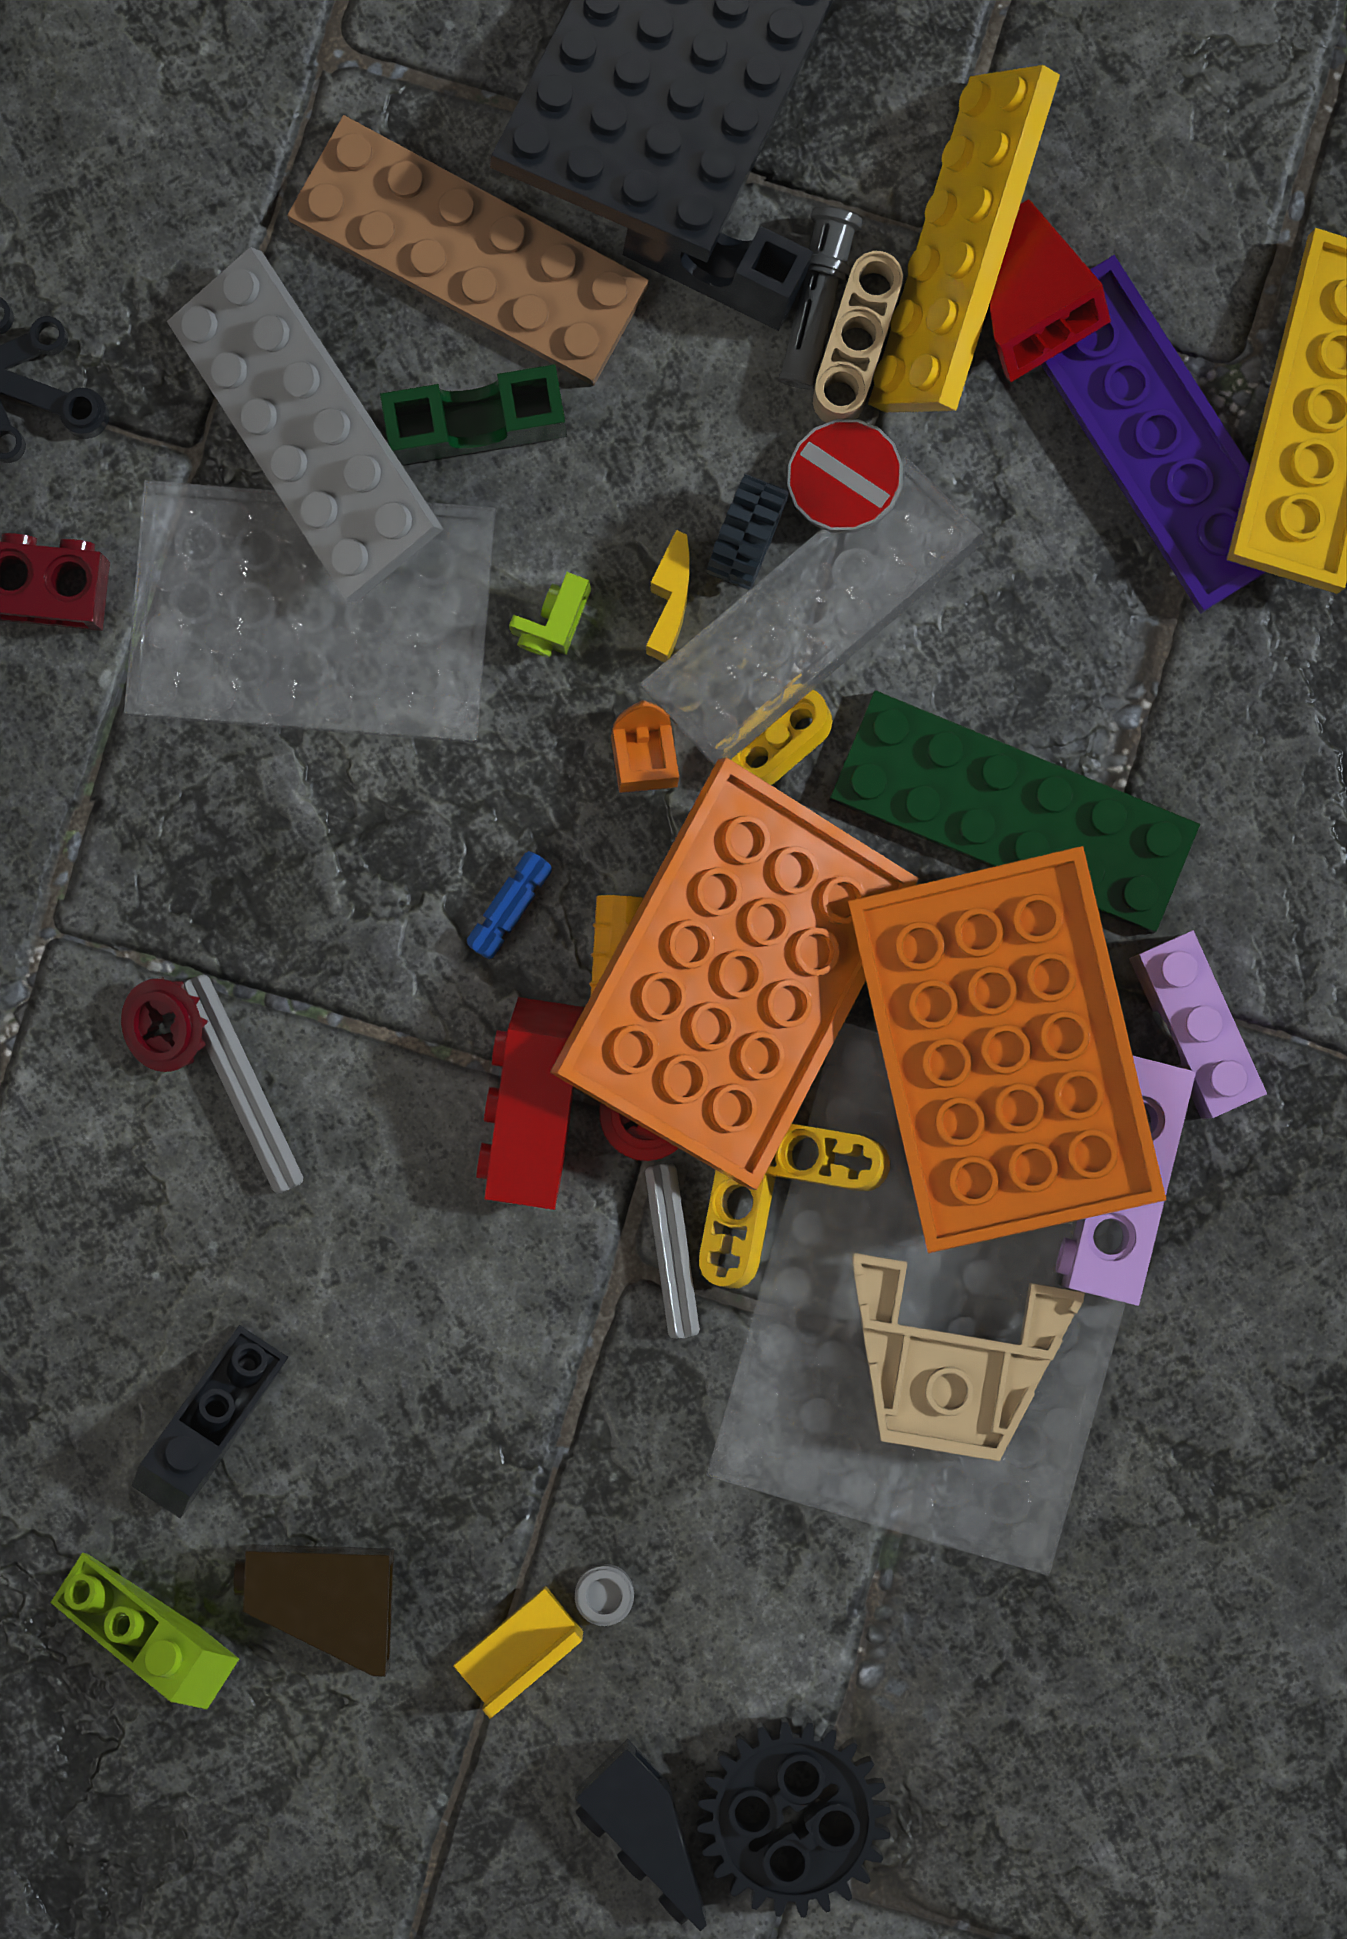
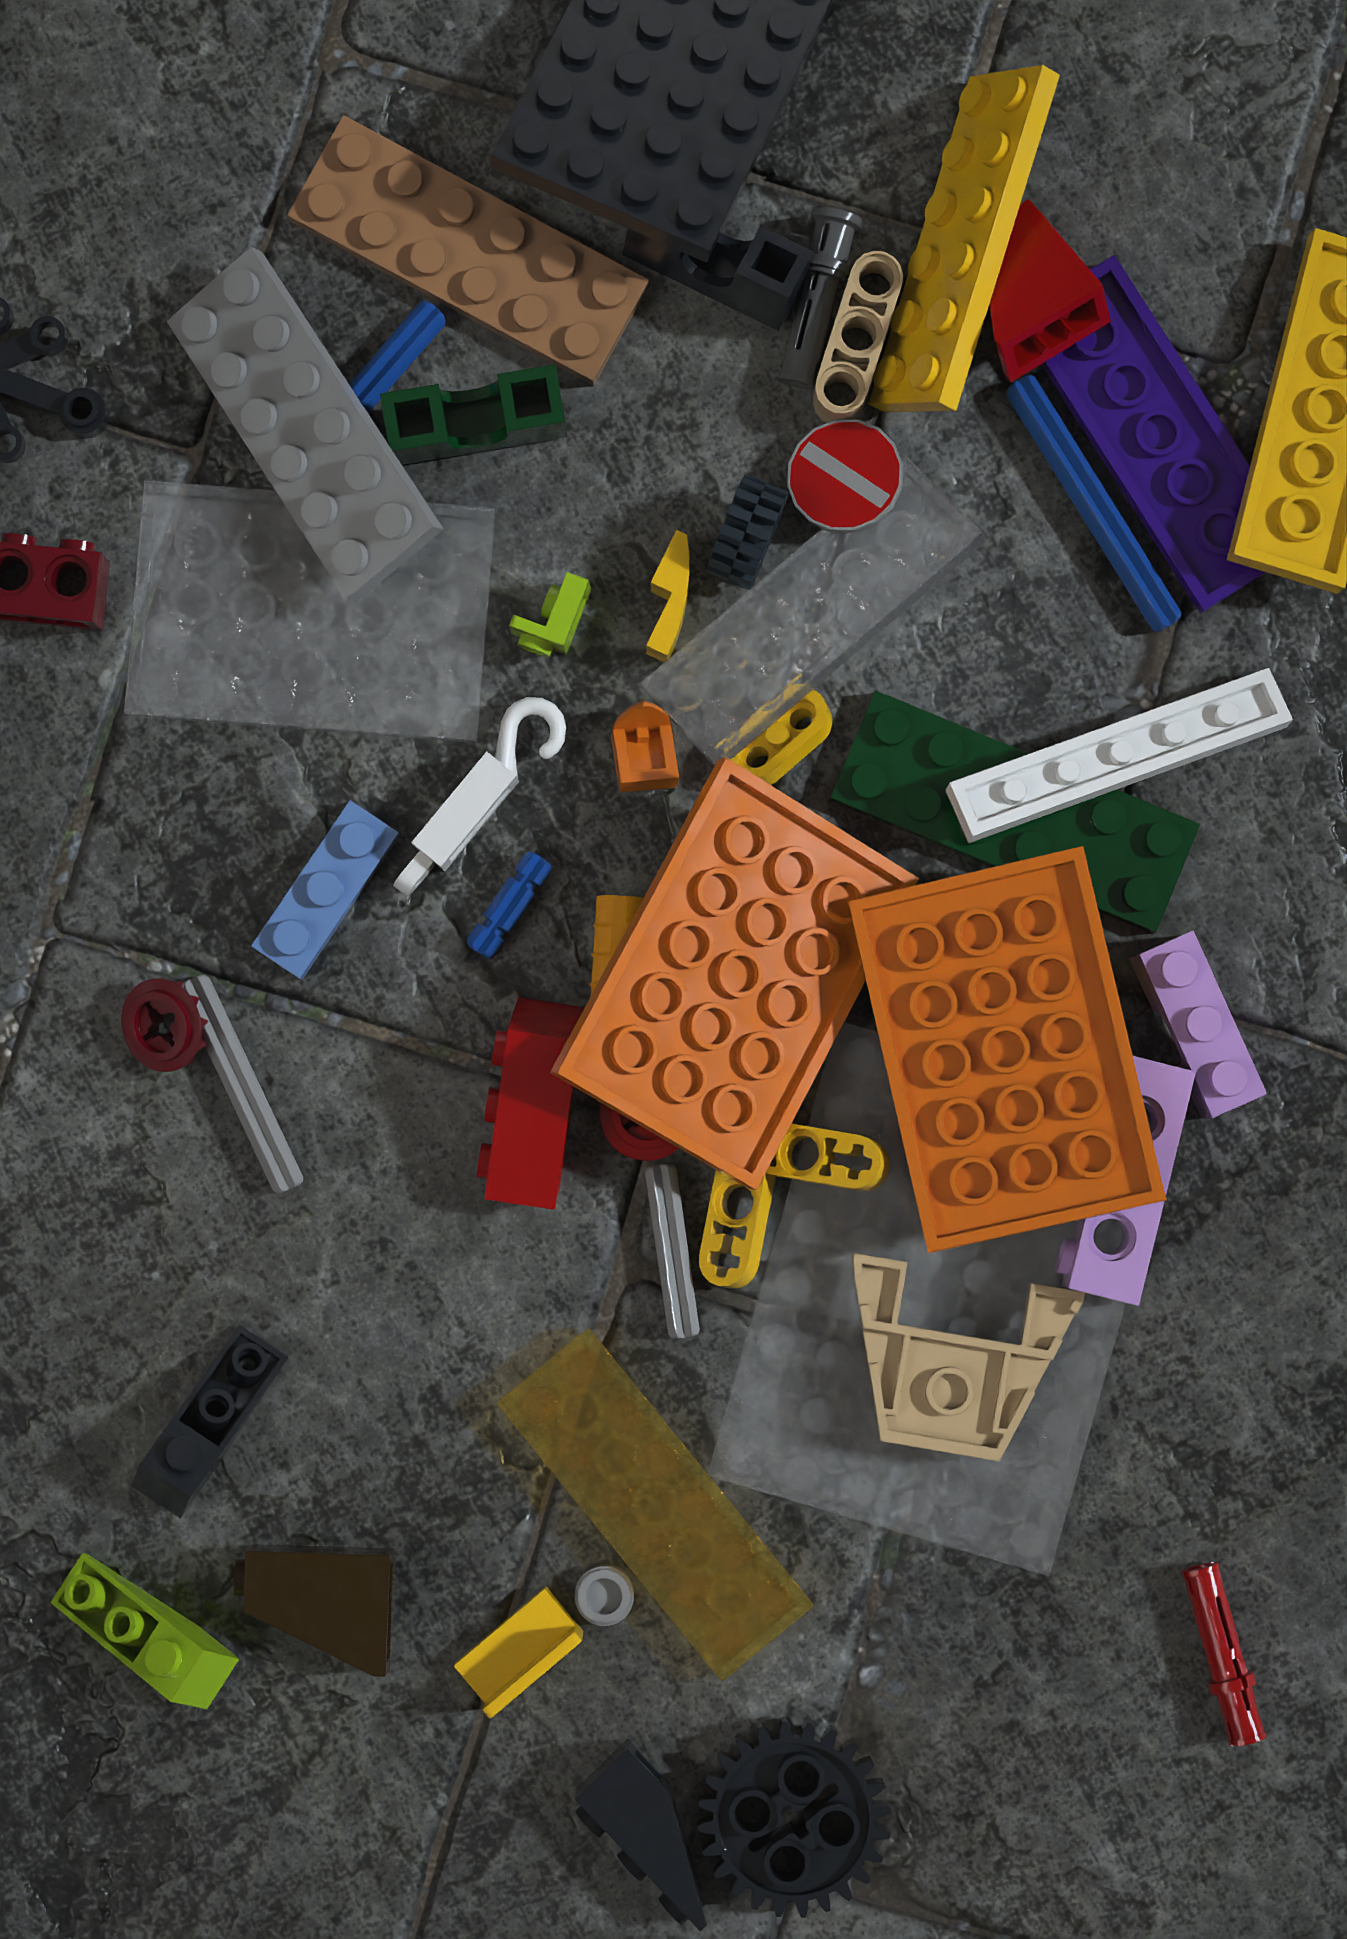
(326, 890): none -> medium blue plate
(397, 353): none -> blue axle
(478, 794): none -> white piece
(655, 1504): none -> clear yellow plate
(1093, 503): none -> blue axle
(1118, 755): none -> white plate
(1227, 1667): none -> red pin

